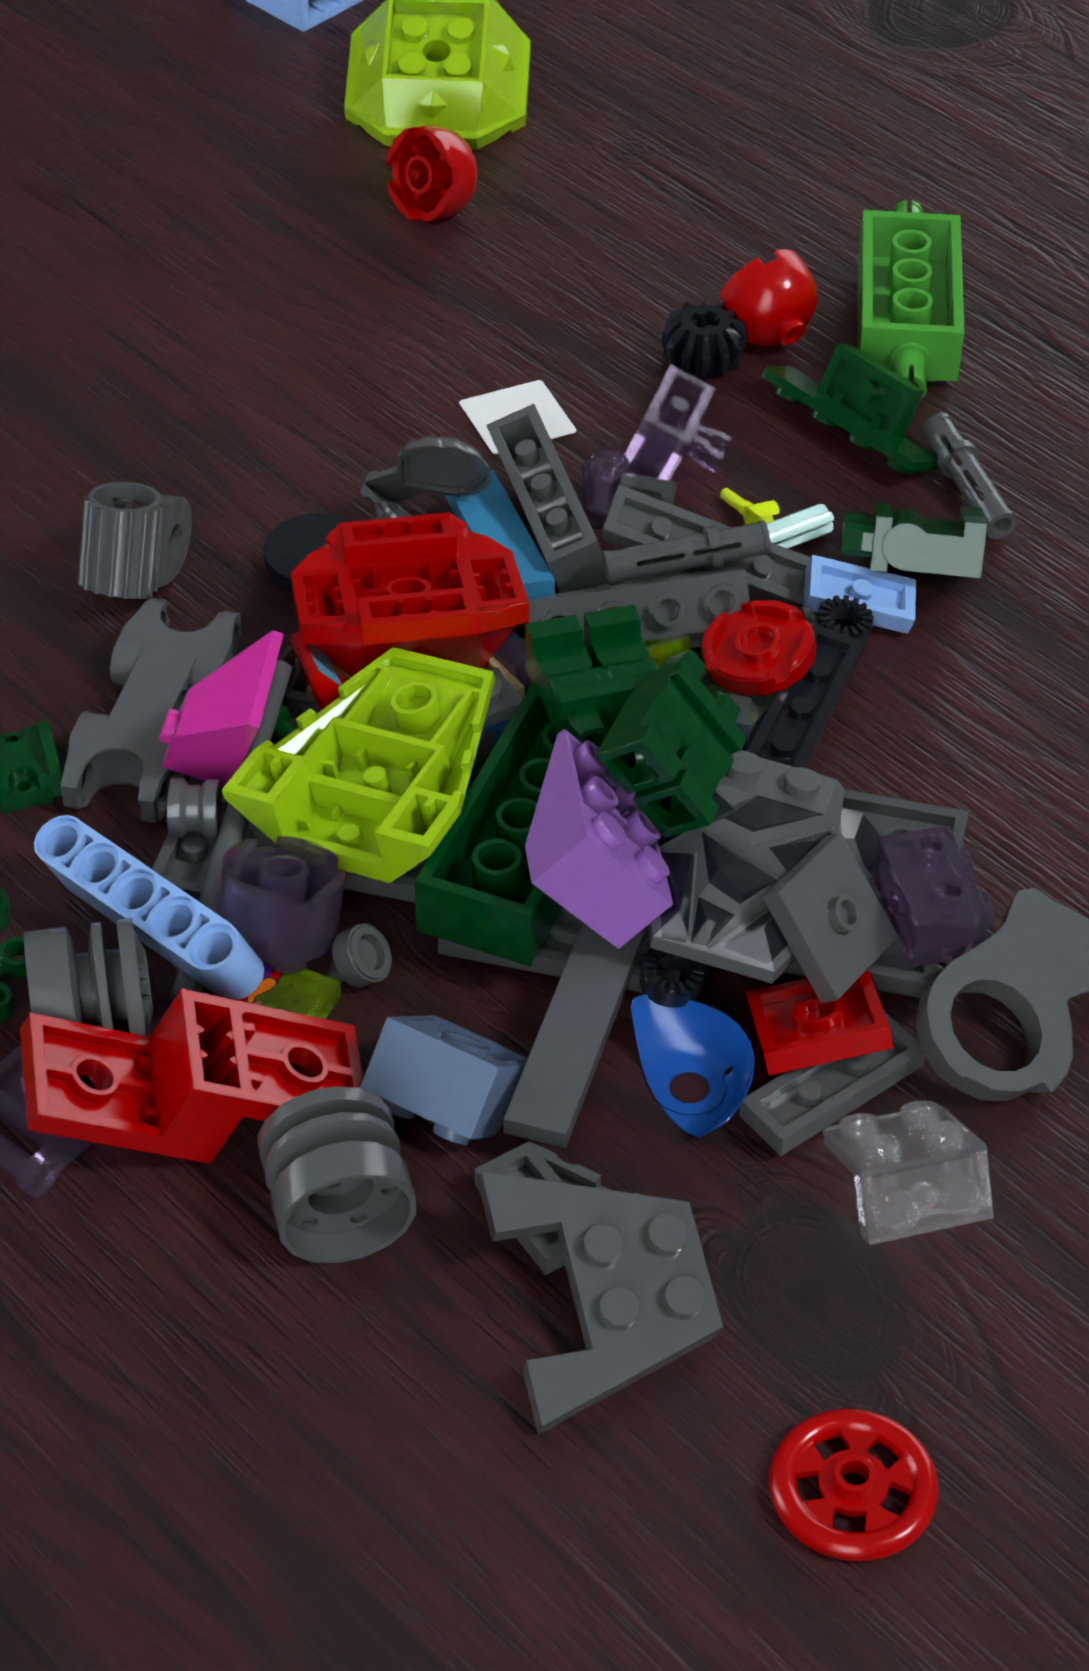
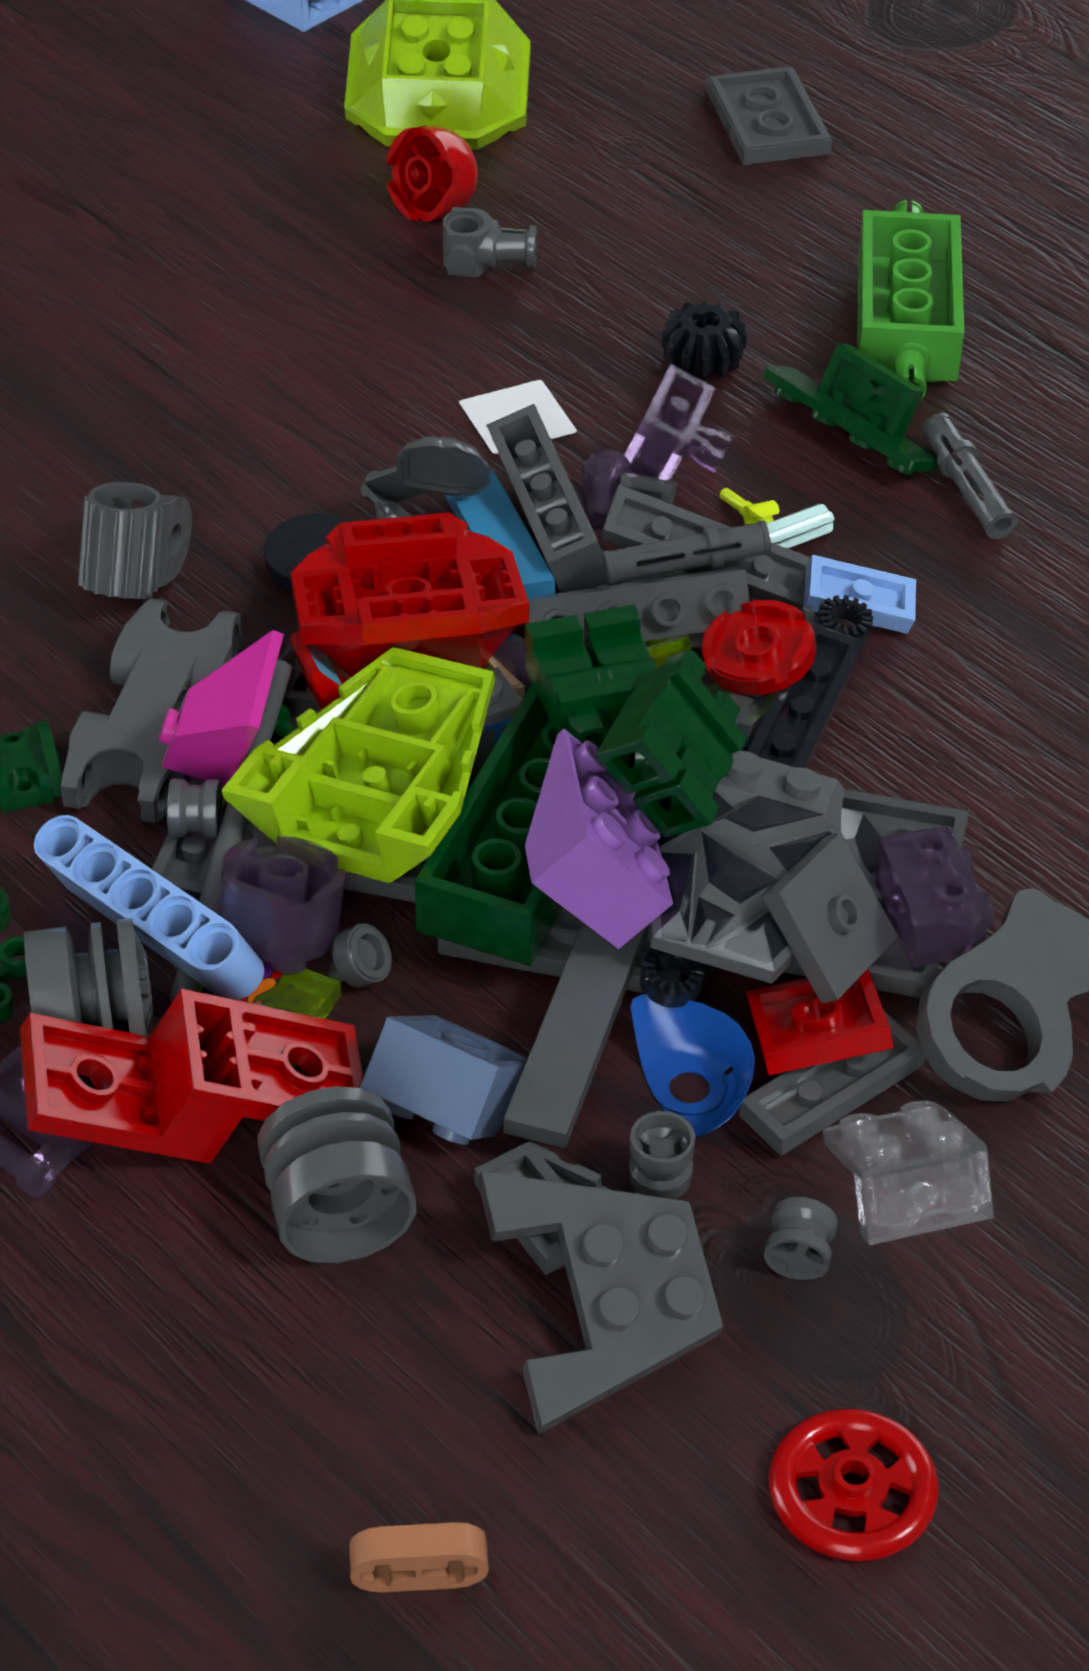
(418, 1557): none -> nougat beam
(477, 242): none -> dark grey connector
(661, 1155): none -> dark grey wheel
(768, 115): none -> dark grey tile
(773, 299): red cylinder -> none
(800, 1238): none -> dark grey wheel
(917, 542): hips -> none

